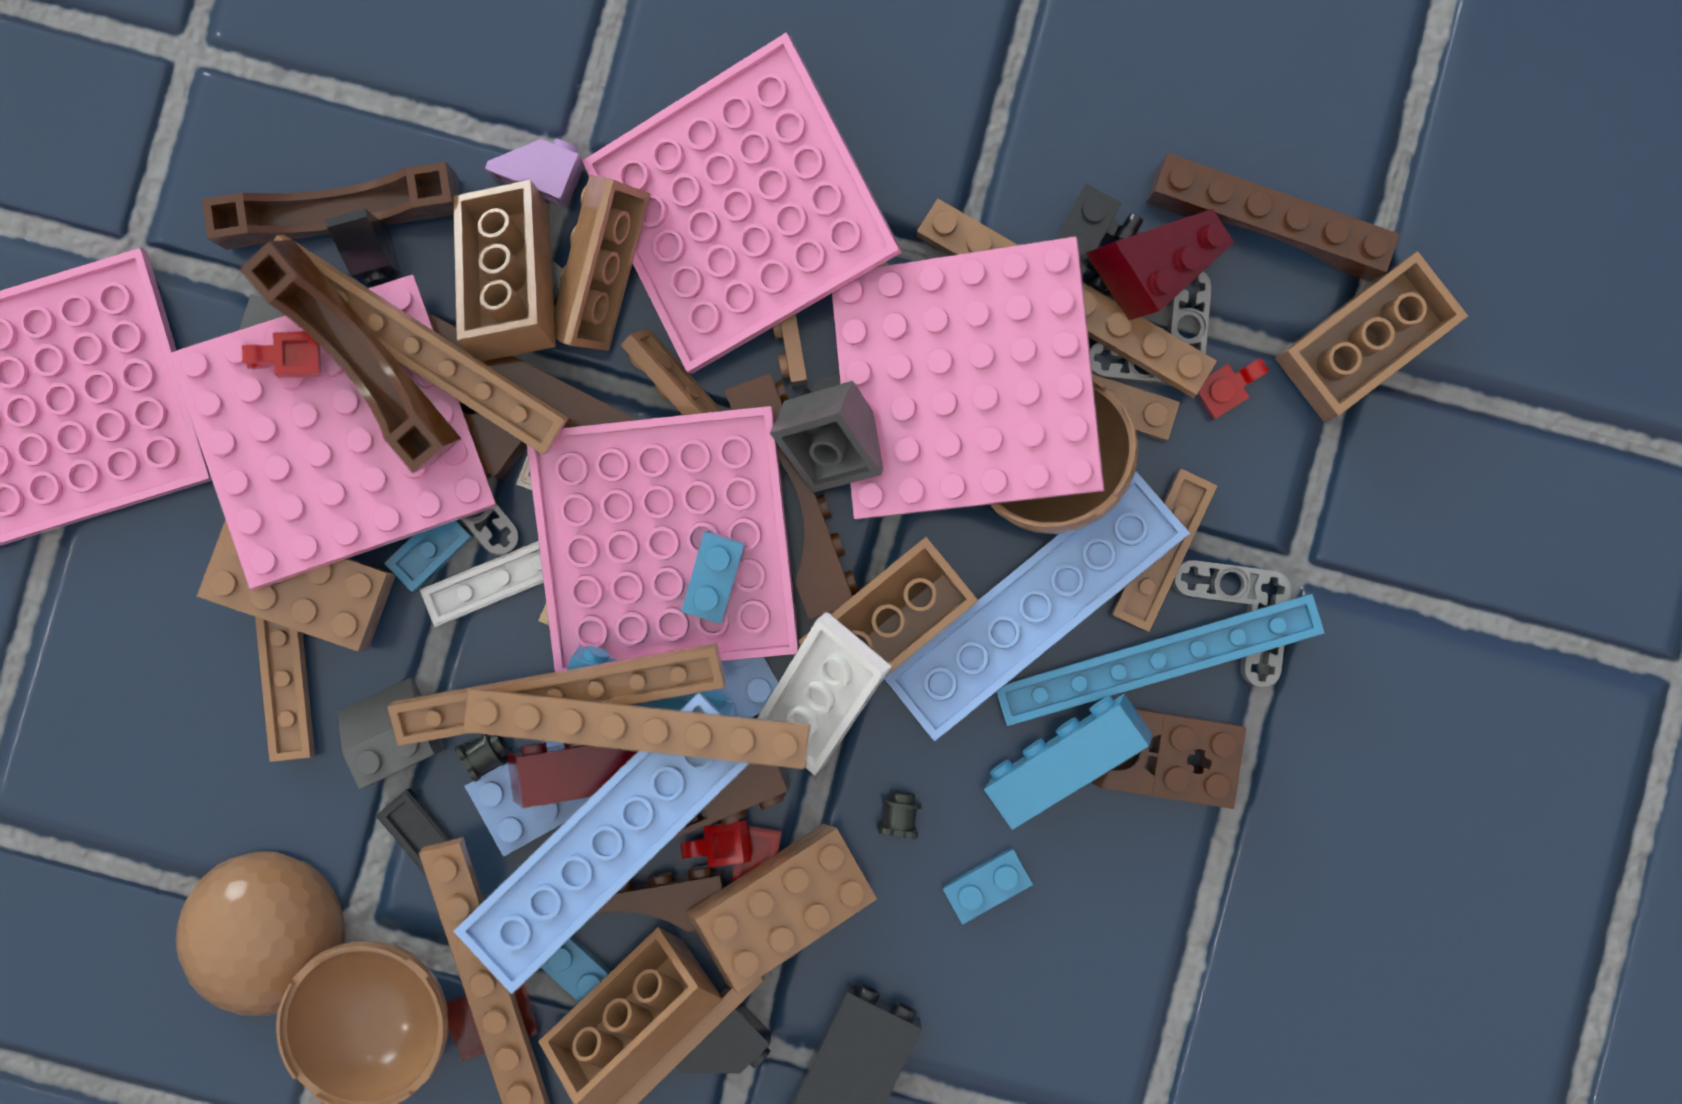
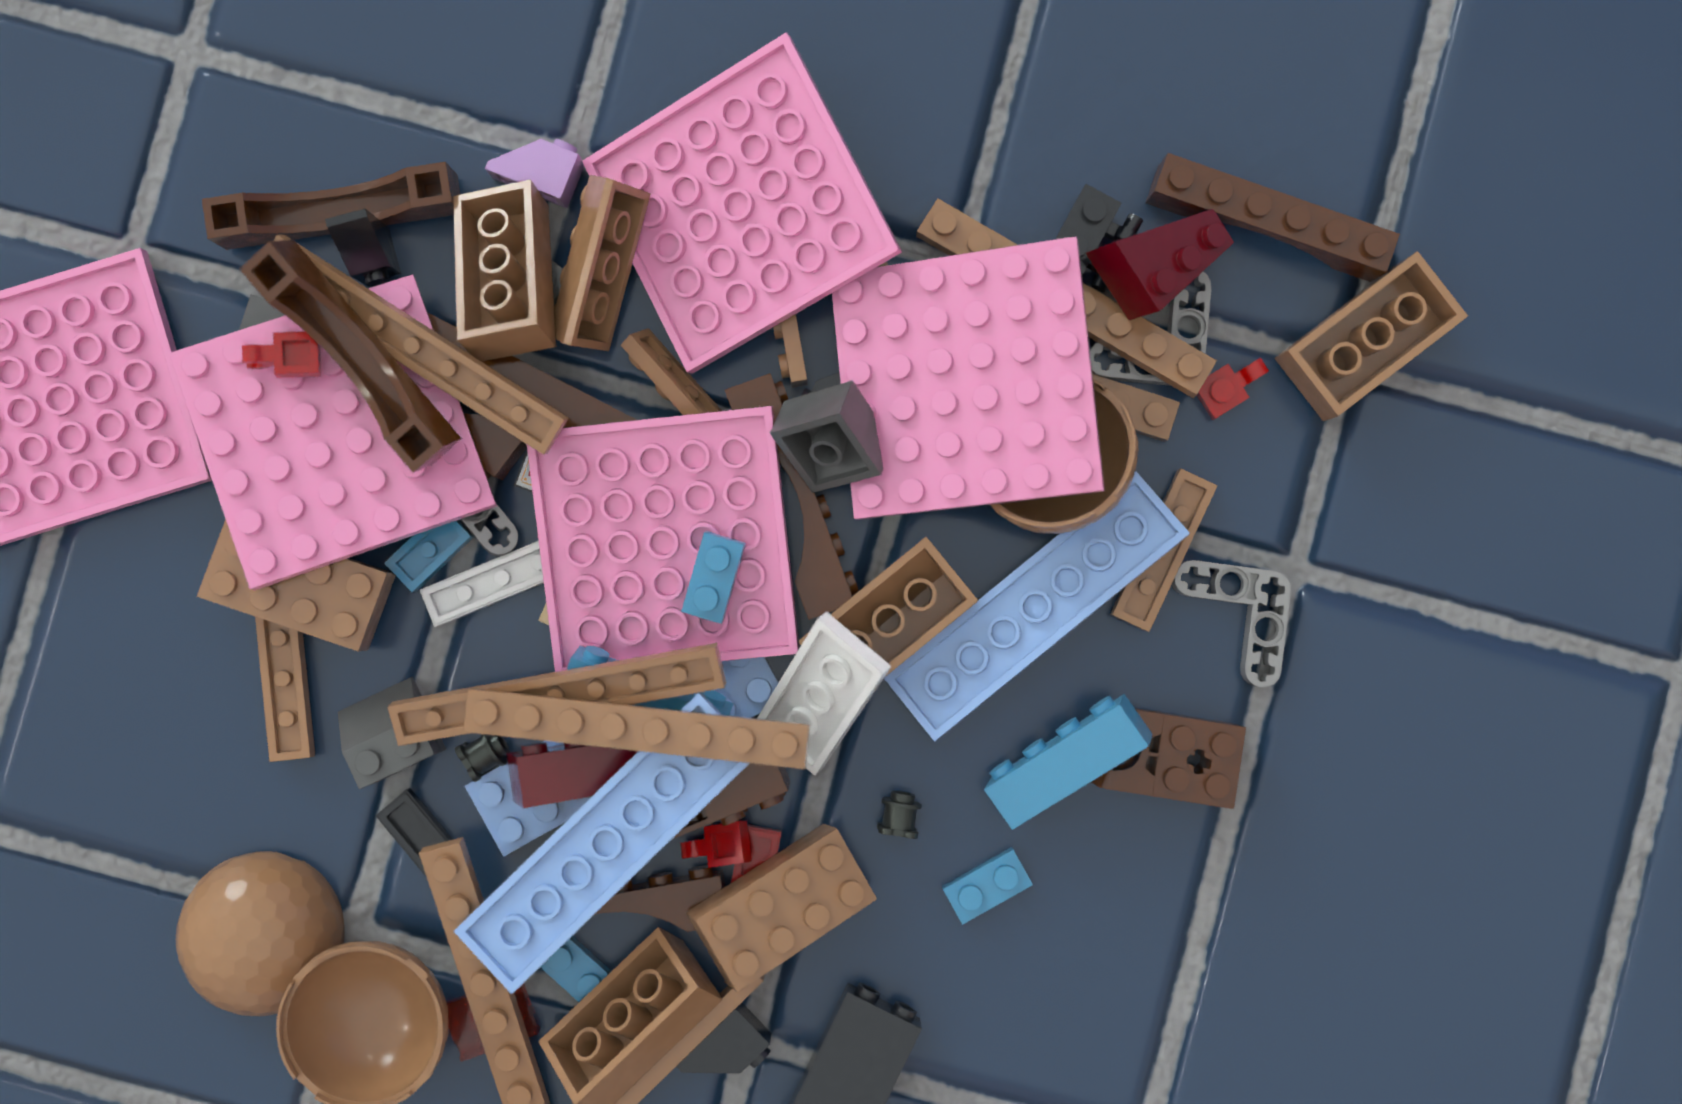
(1160, 659): dark azure plate -> none

